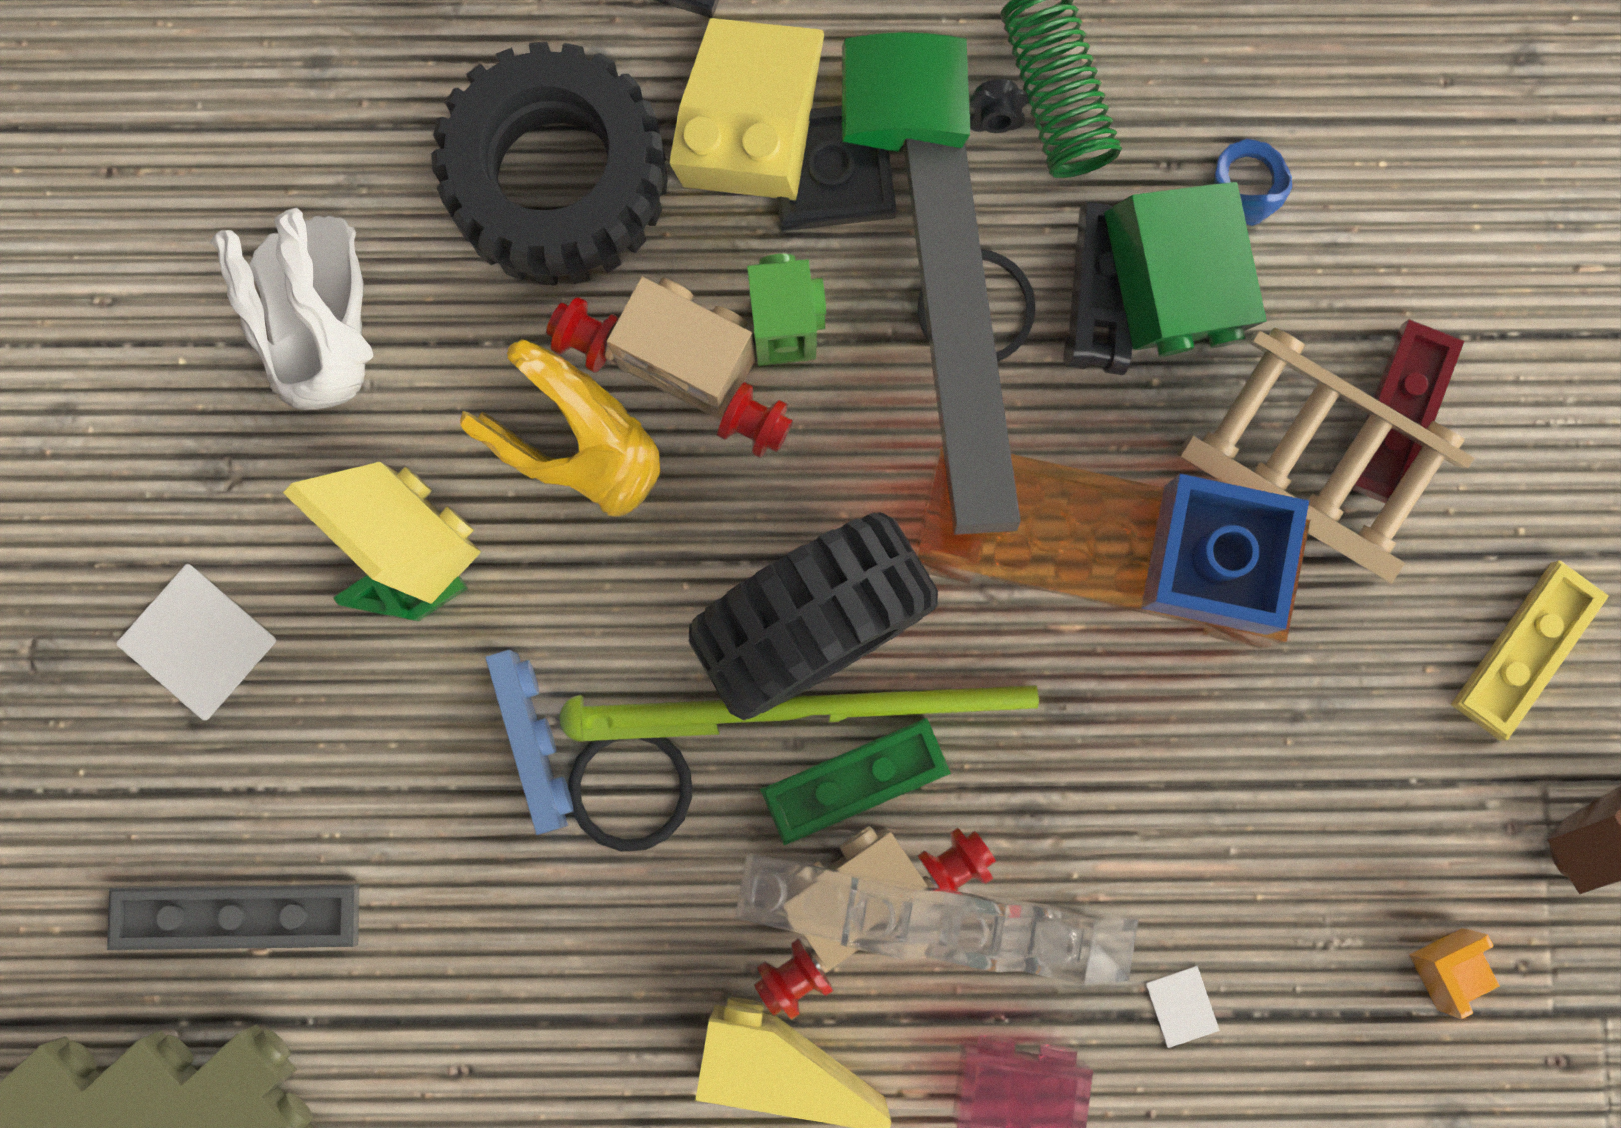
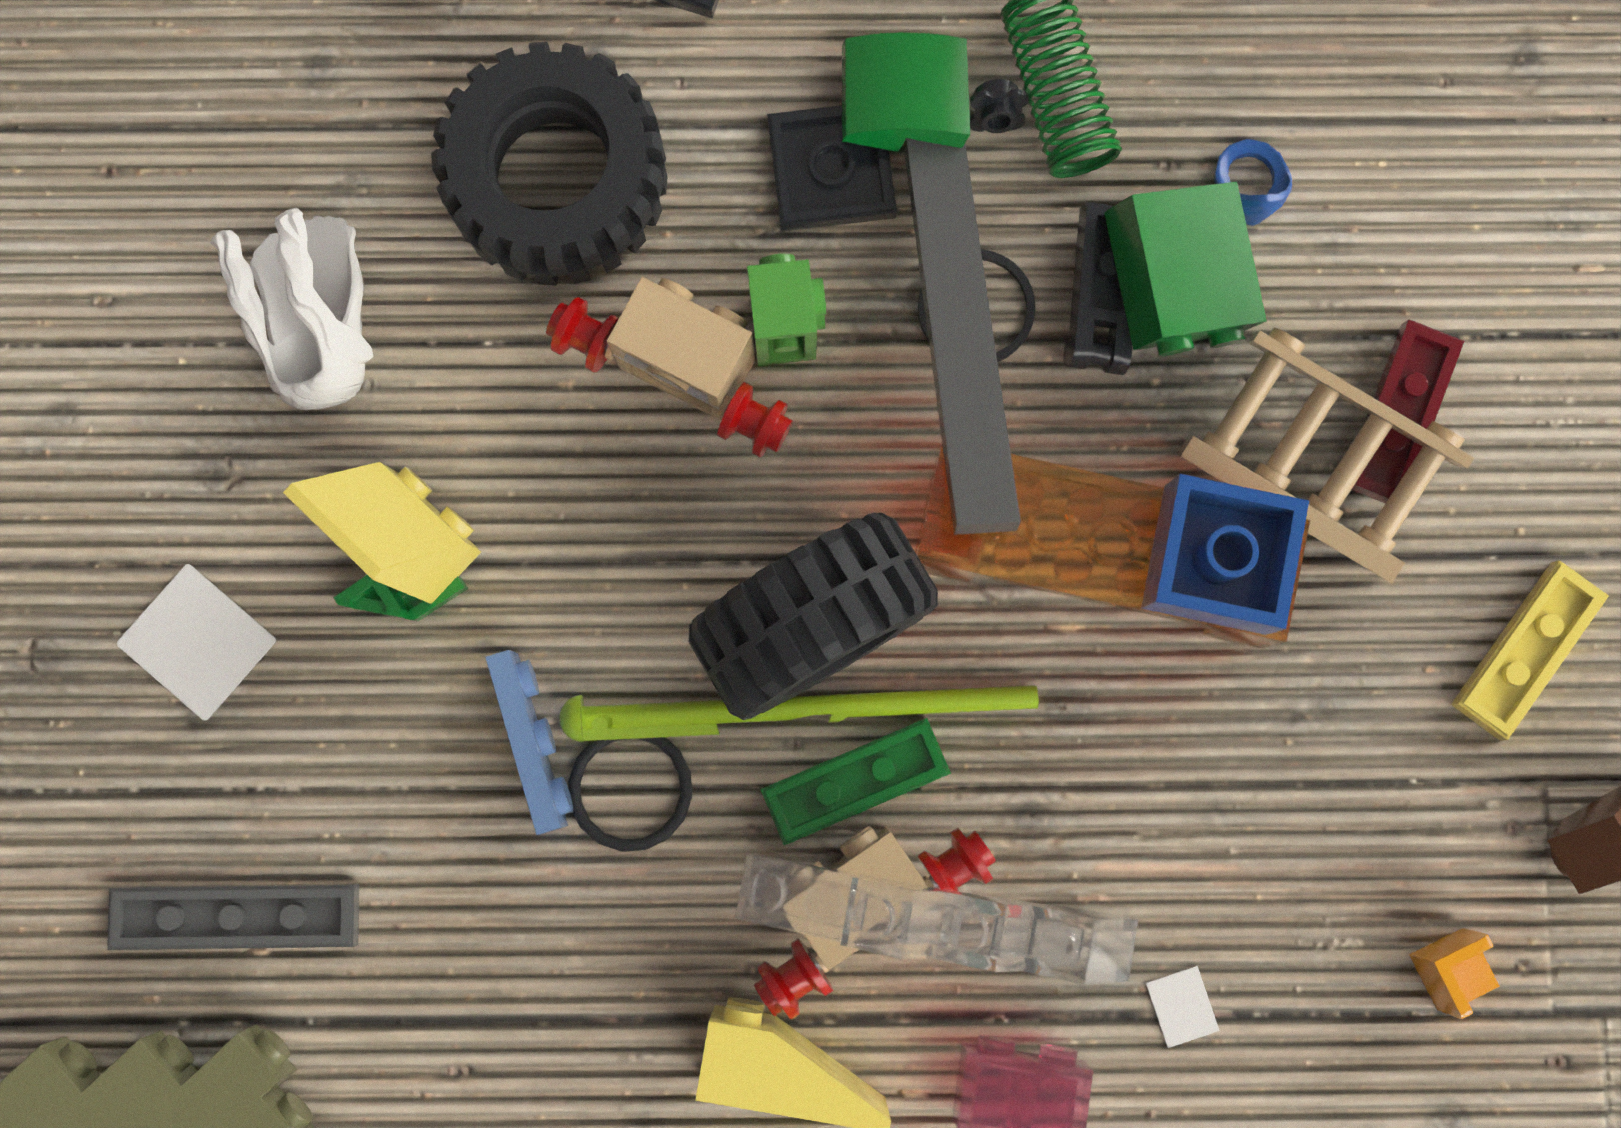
(615, 454): yellow hair -> none
(747, 109): light yellow slope -> none

